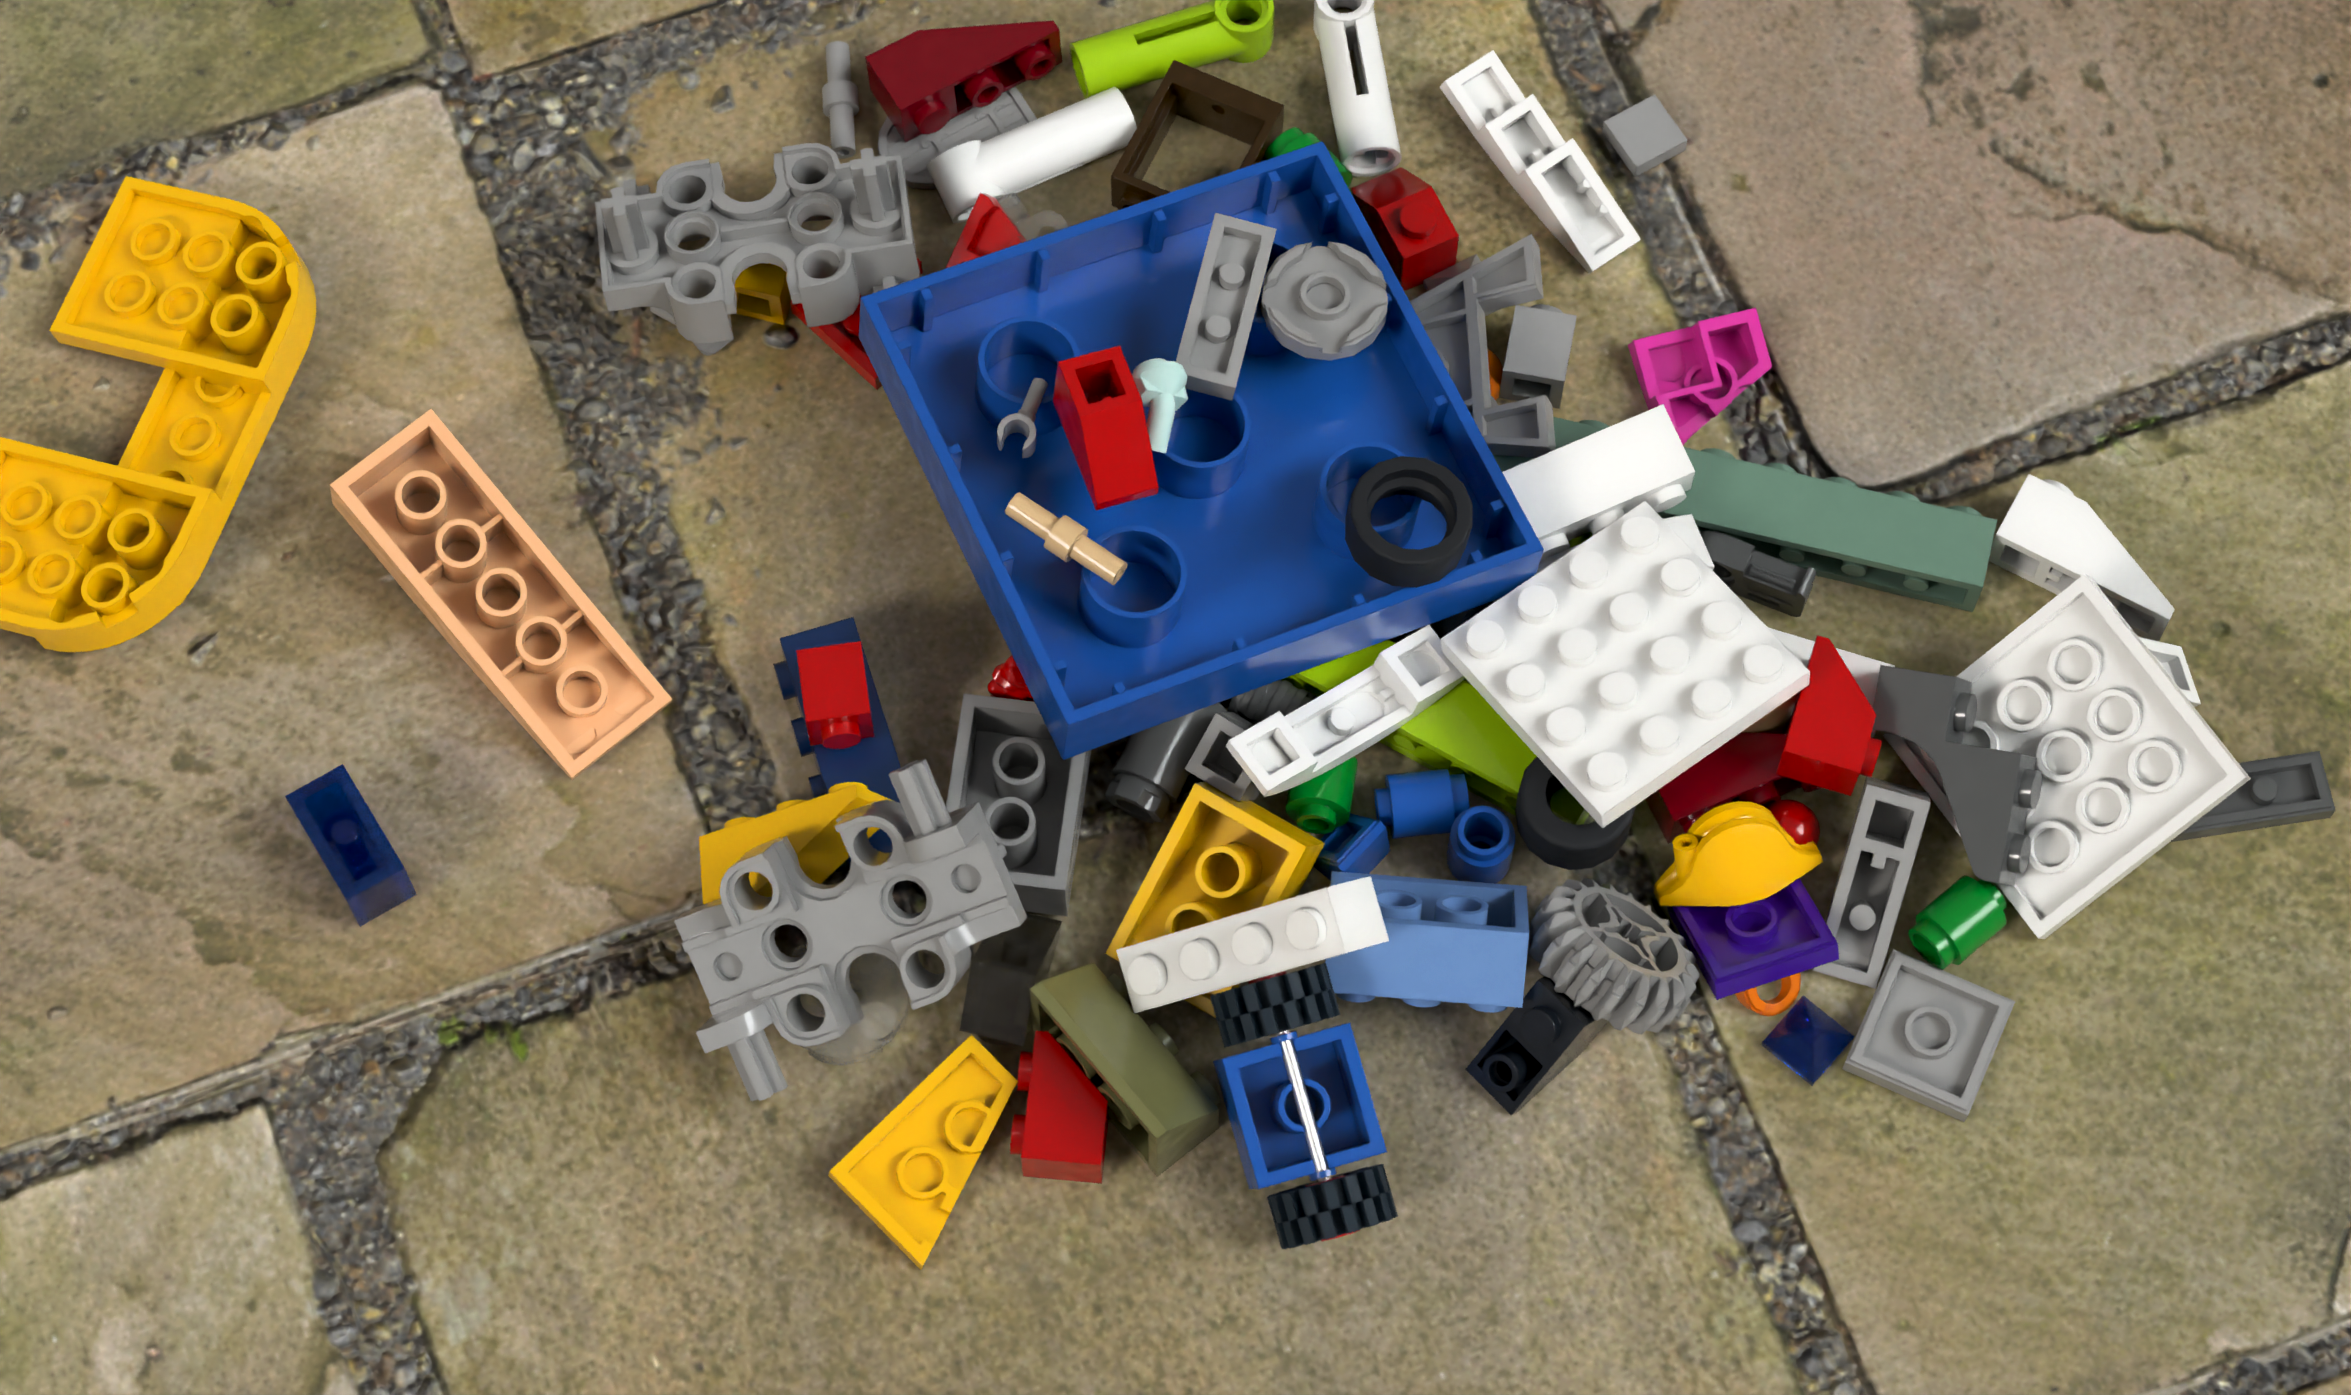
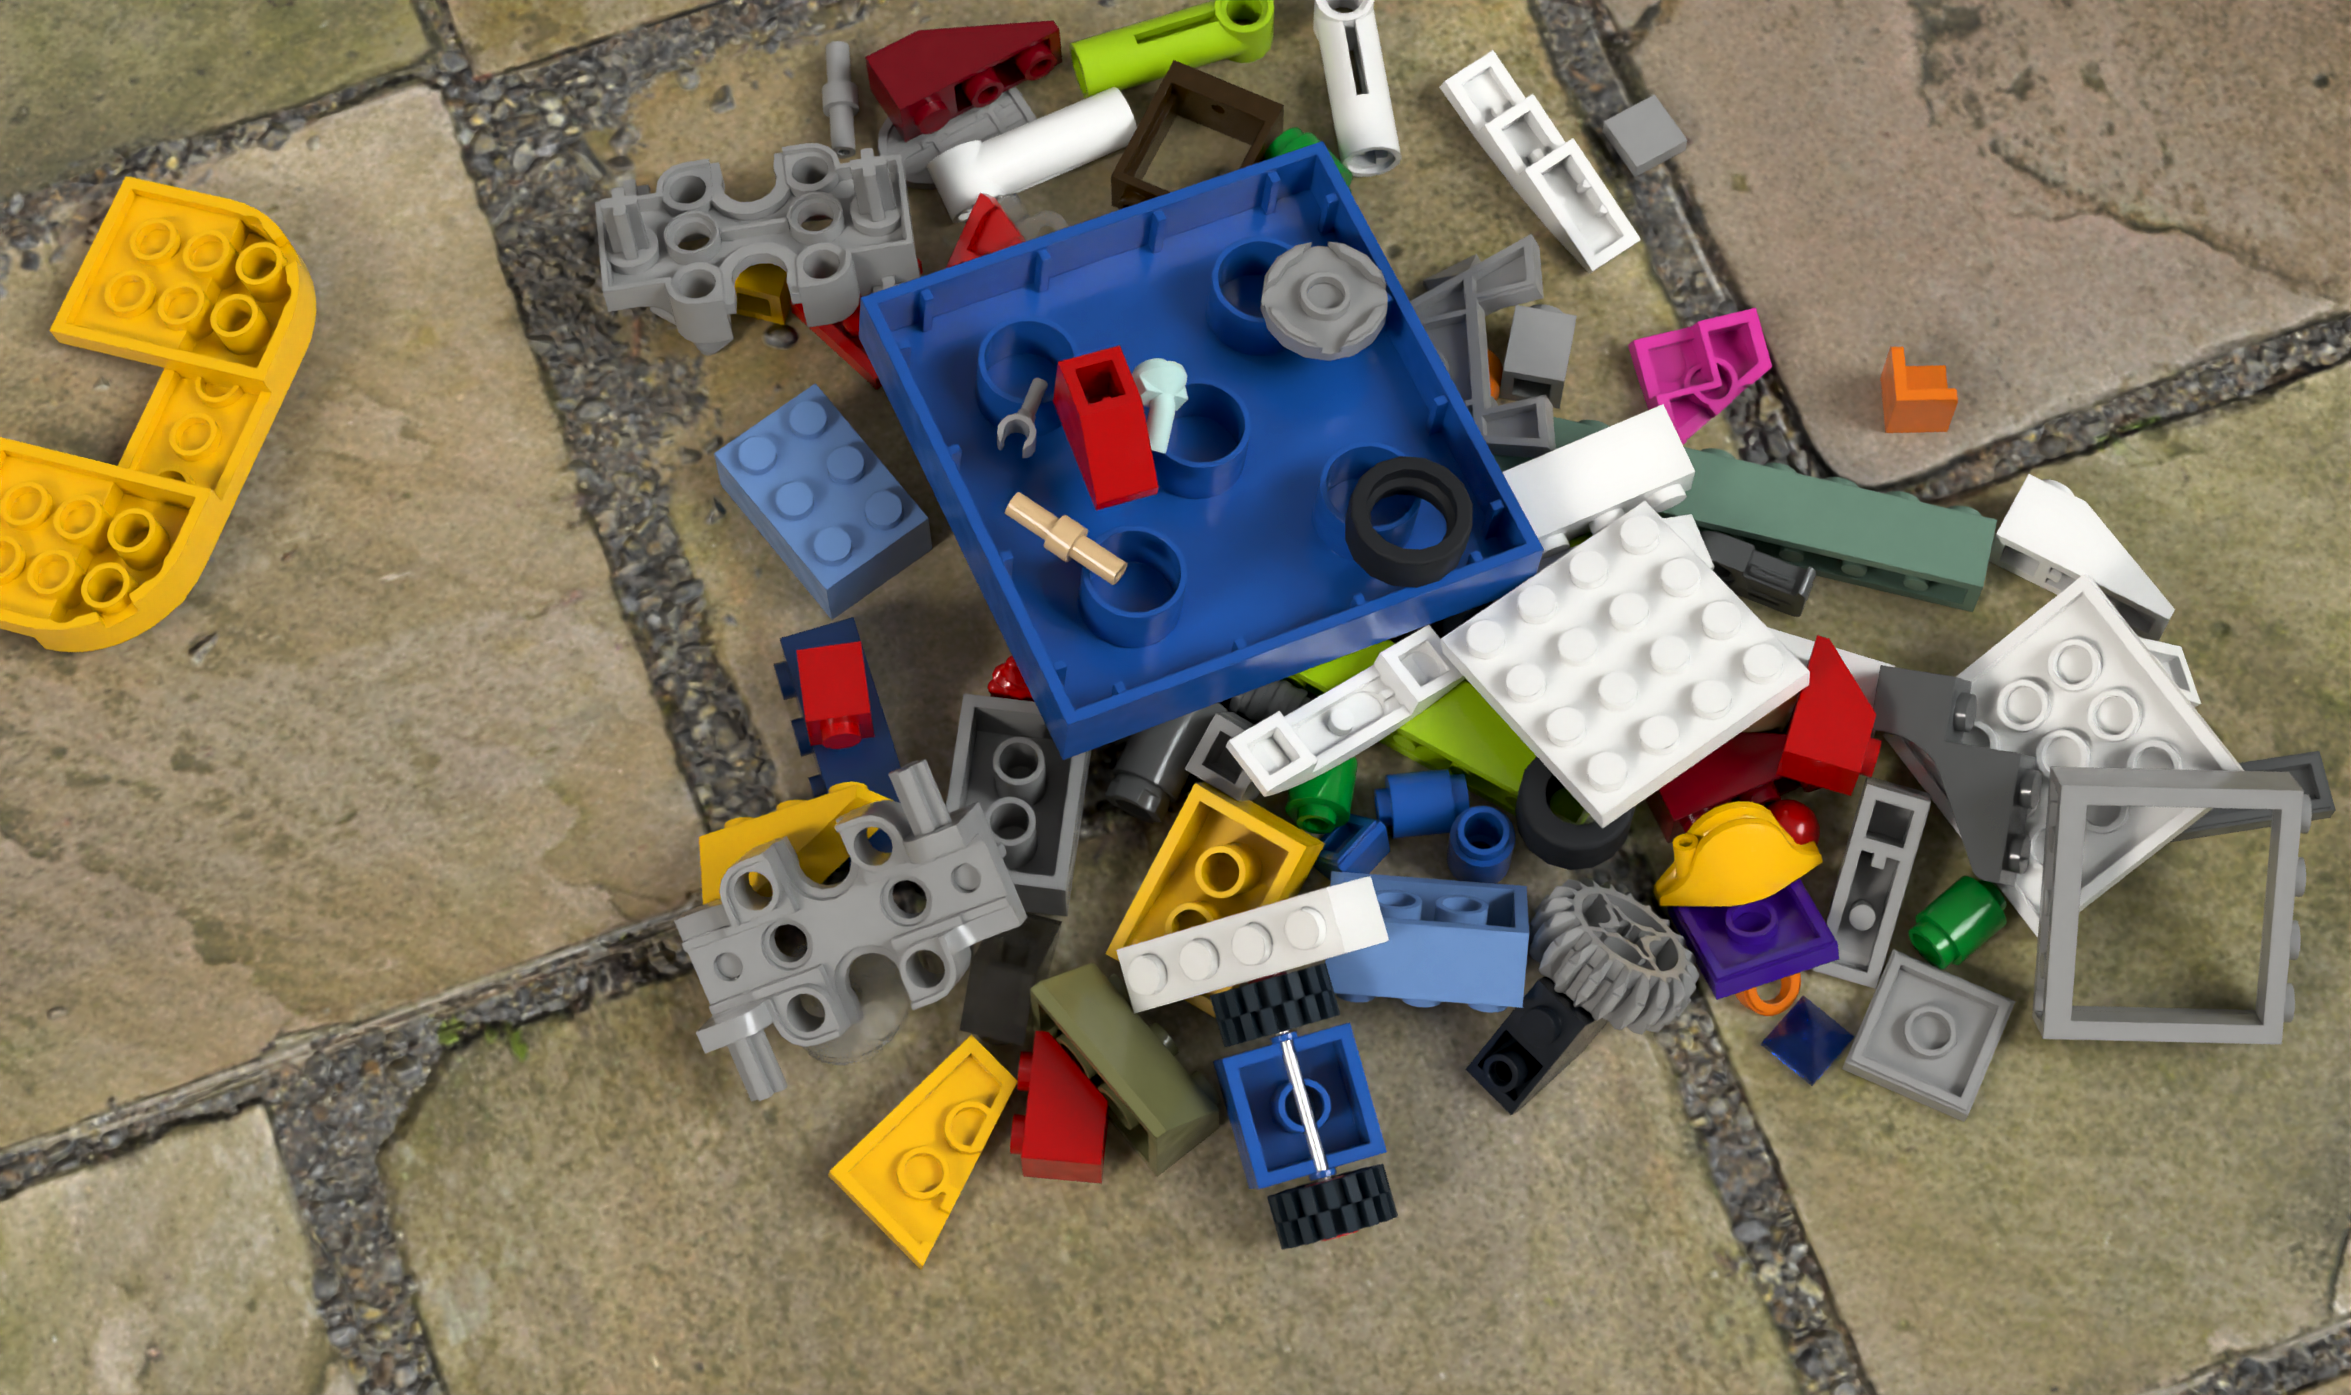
(351, 845): clear blue brick -> none
(497, 594): light nougat slope -> none
(823, 501): none -> medium blue brick
(1224, 304): light grey plate -> none
(1408, 225): red slope -> none
(1915, 396): none -> orange panel
(2067, 804): none -> light grey window

